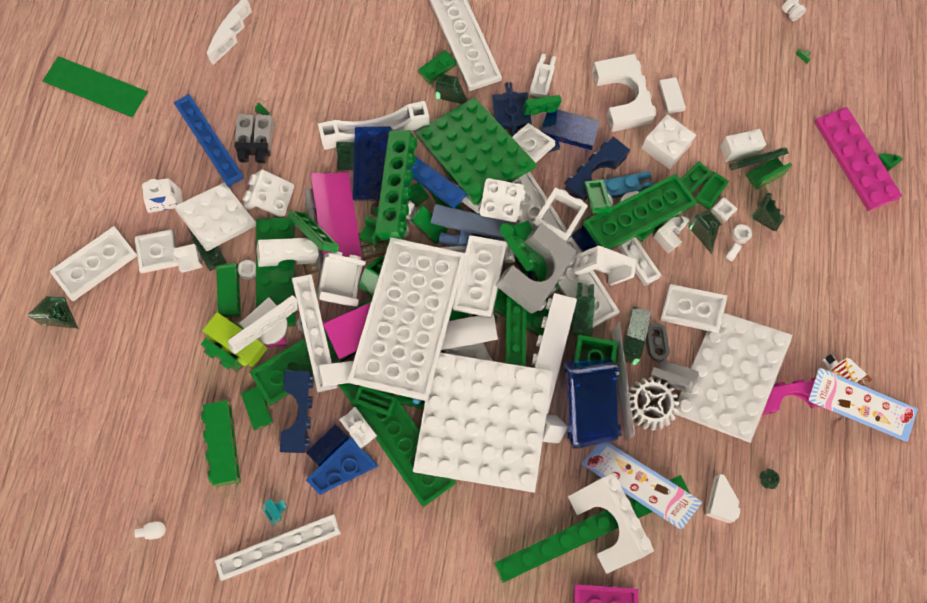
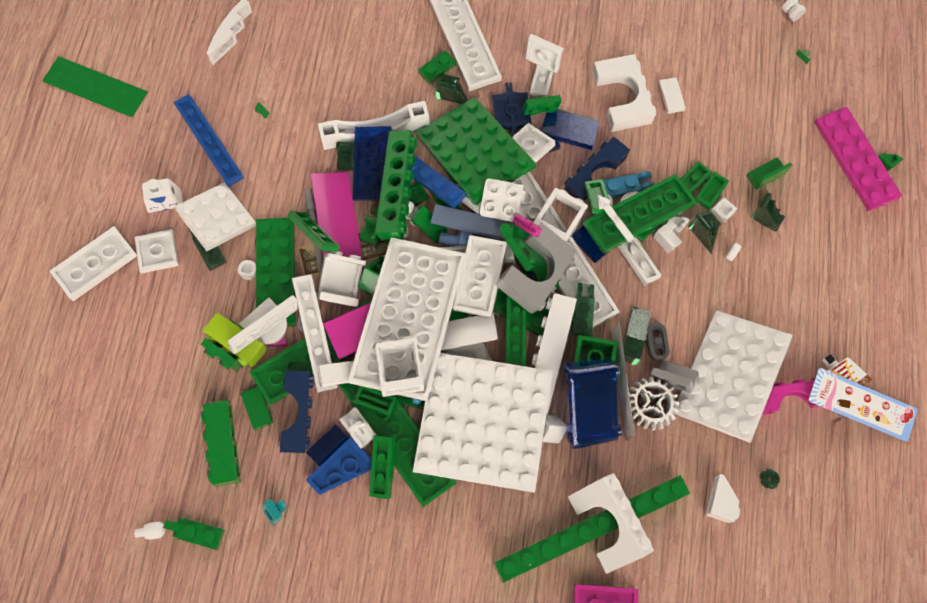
(53, 312): clear green slope -> none
(188, 258): white panel -> none
(196, 532): none -> green hinge
(228, 290): green beam -> none
(254, 137): light grey hips -> none
(268, 193): white bracket -> none
(276, 250): white arch -> none
(277, 547): white tile -> none
(382, 466): none -> green plate
(404, 385): none -> white window
(527, 225): none -> dark pink axle
(544, 53): none -> white tile
(604, 203): none -> white piece
(607, 261): white panel -> none
(643, 484): sticker -> none
(668, 141): white brick -> none
(694, 308): white tile -> none
(741, 233): white tile -> none
(742, 145): white brick -> none
(759, 158): clear green tile -> none

